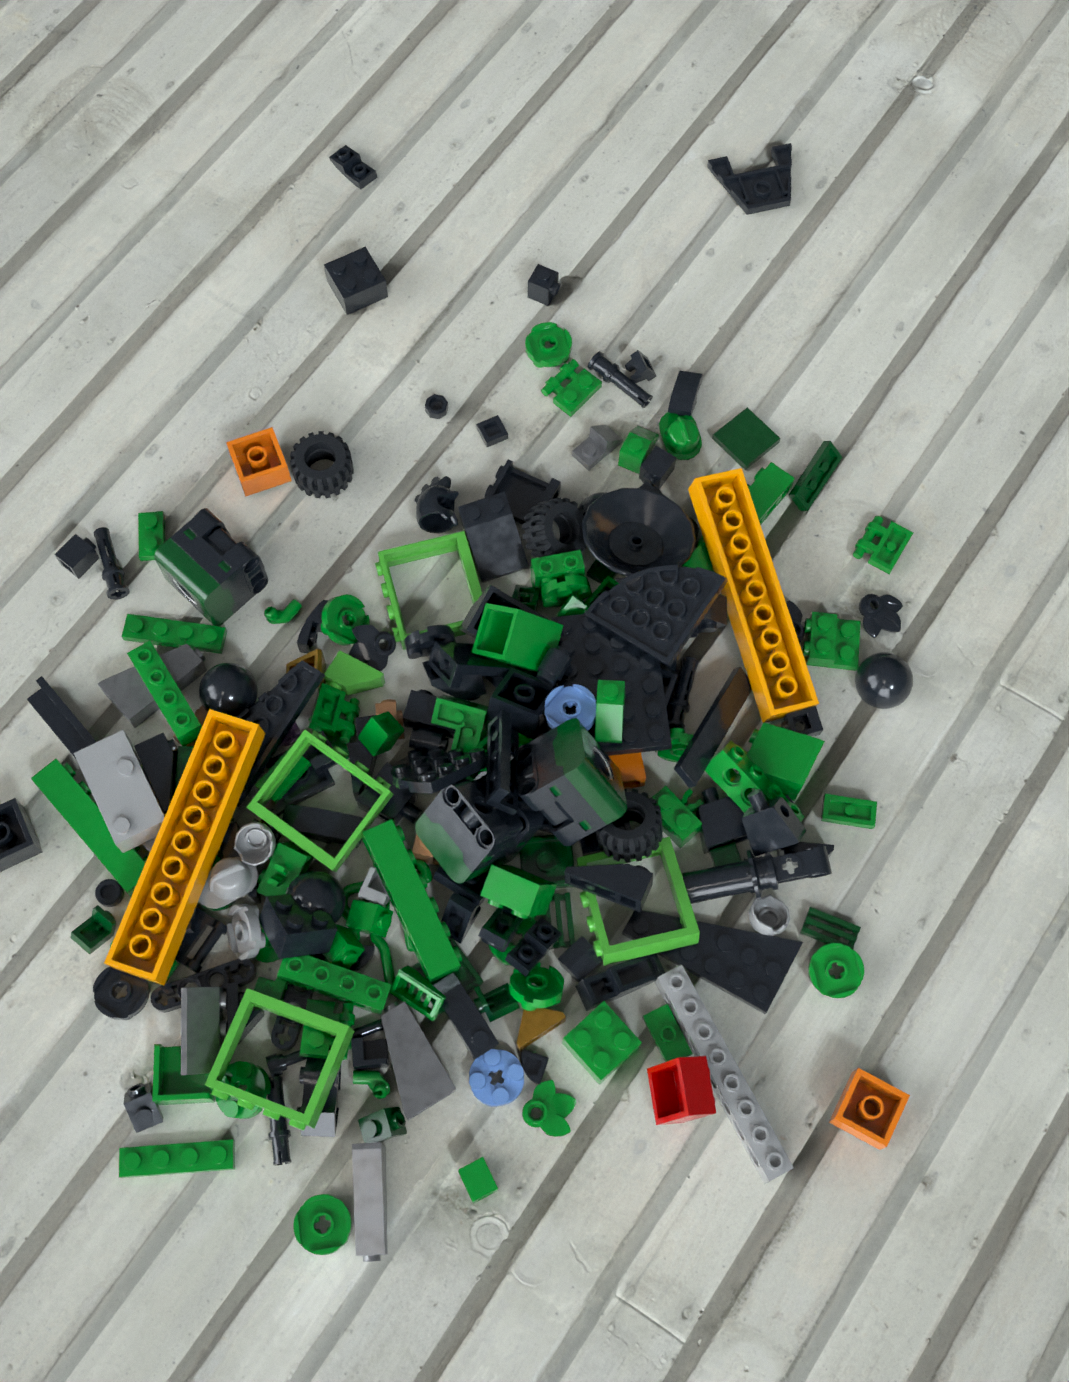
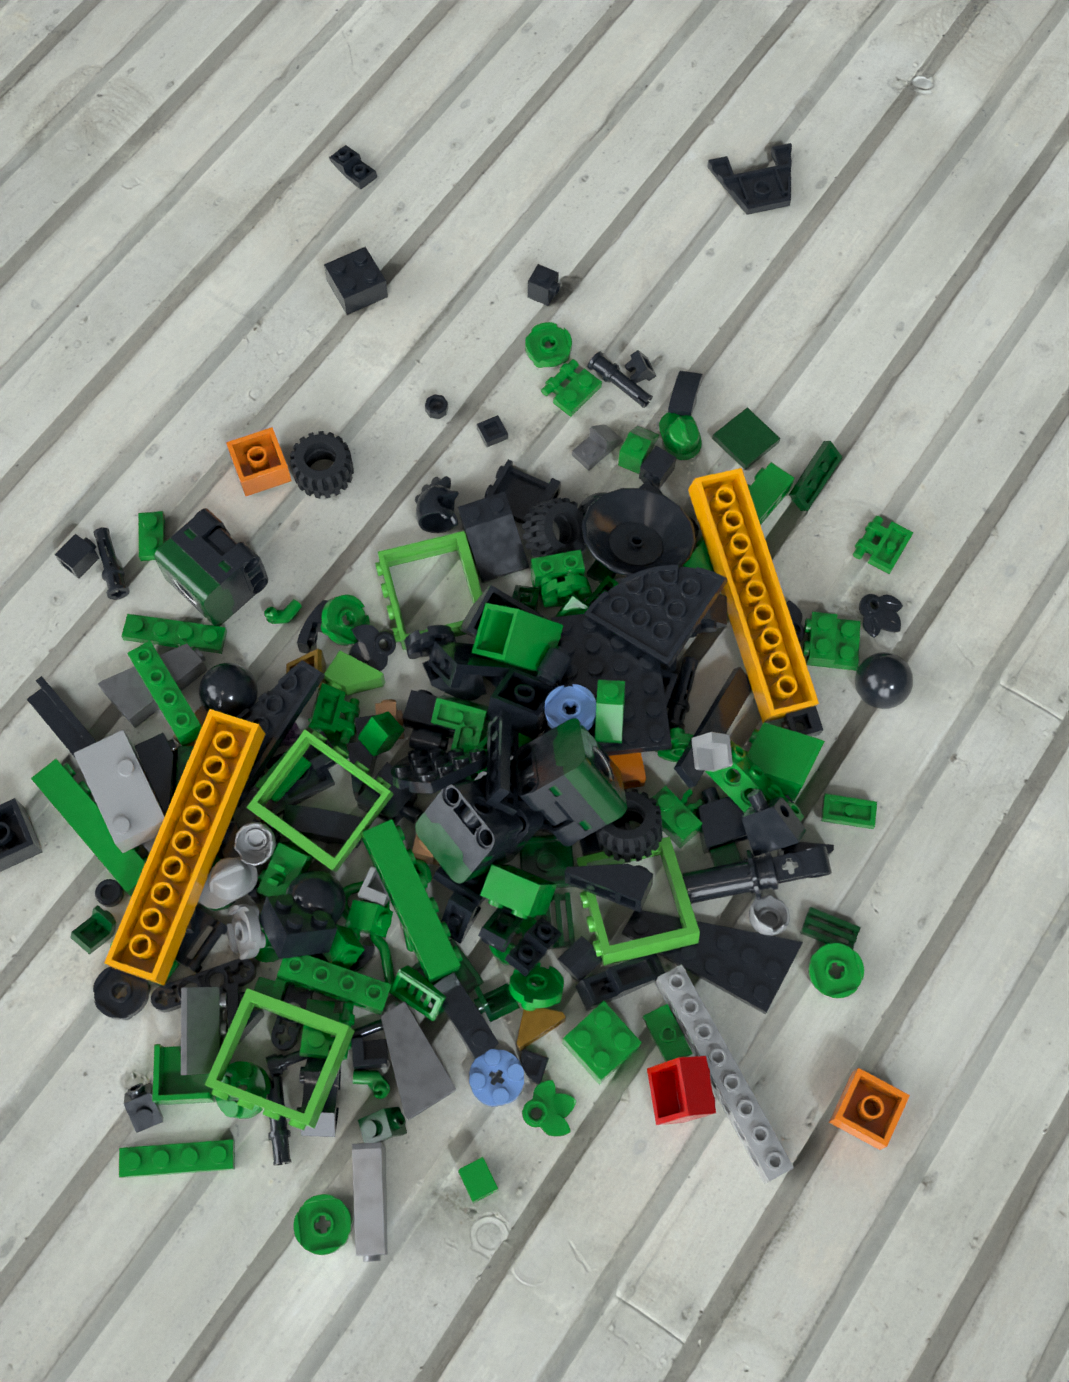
(712, 751): none -> light grey panel

